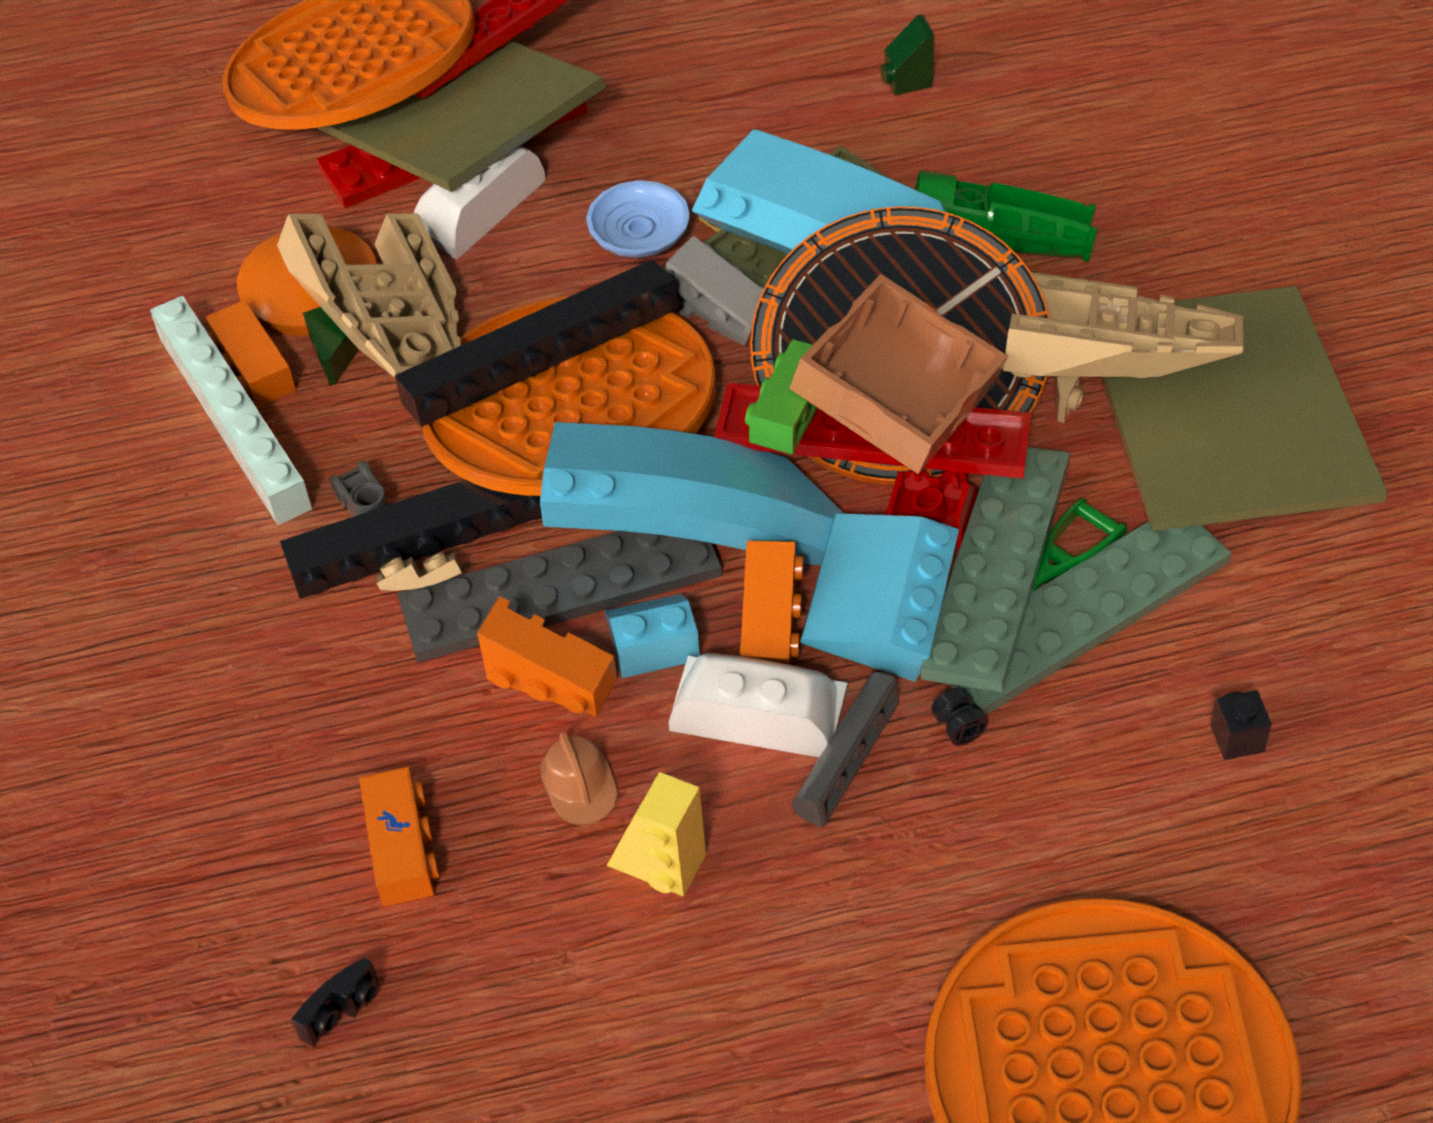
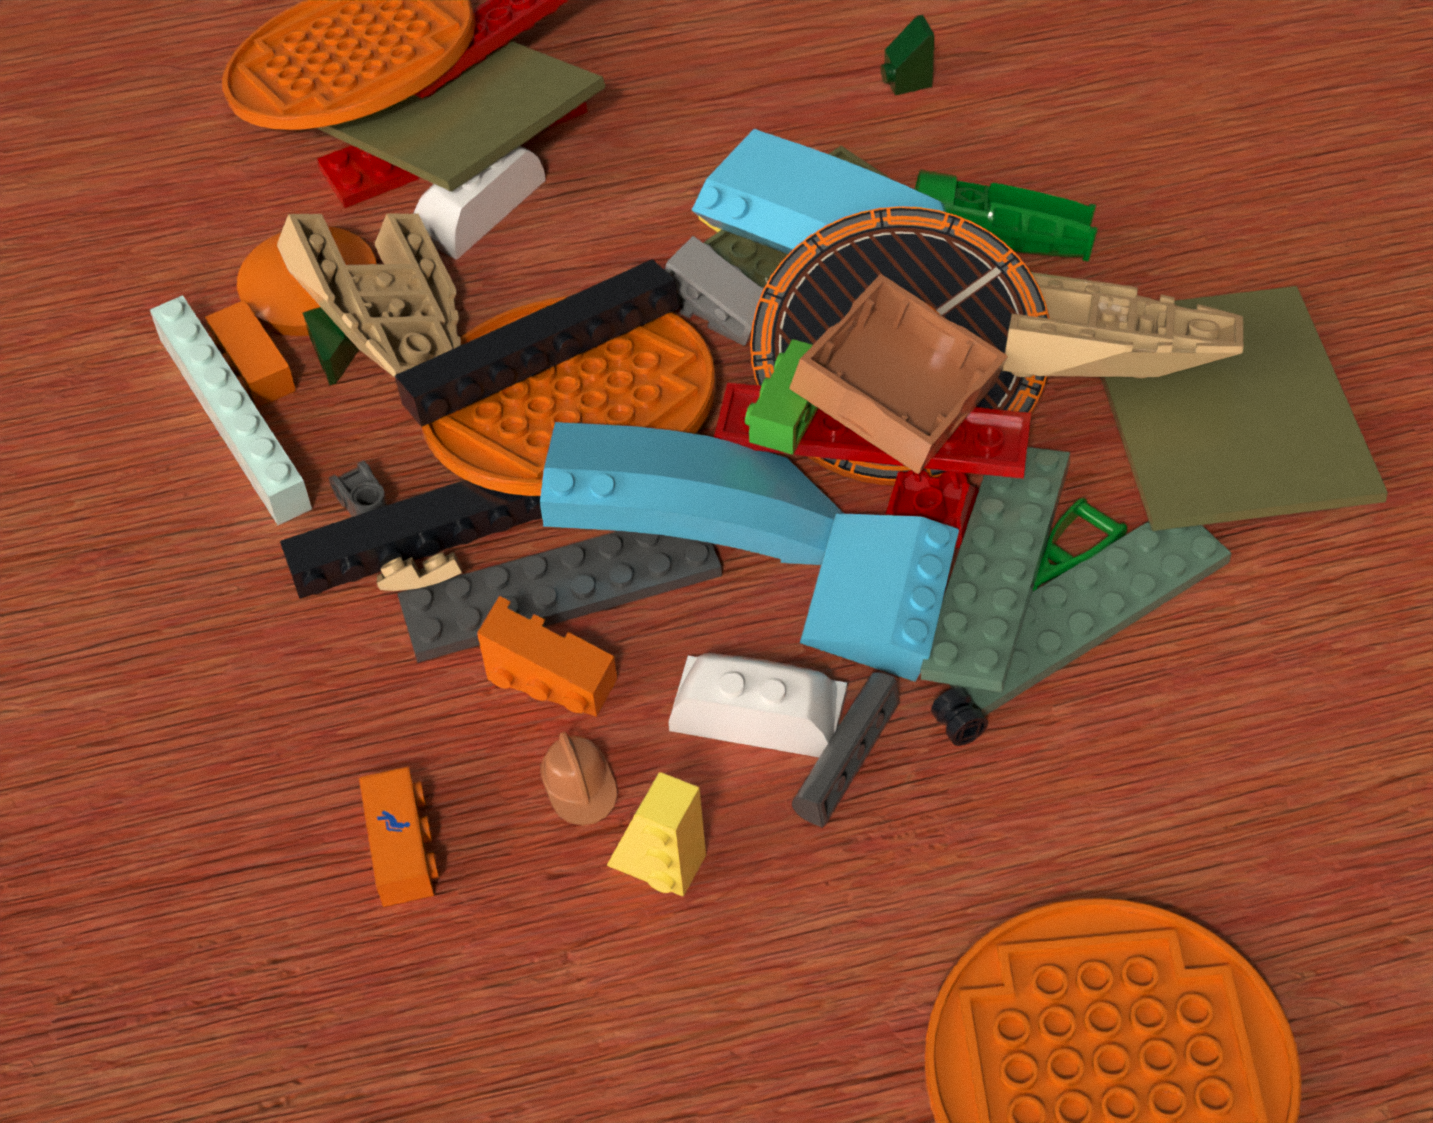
(344, 993): black slope -> none
(638, 218): light blue hat -> none
(653, 635): medium azure slope -> none
(771, 601): orange wedge -> none
(1067, 396): tan slope -> none
(1240, 724): black brick -> none

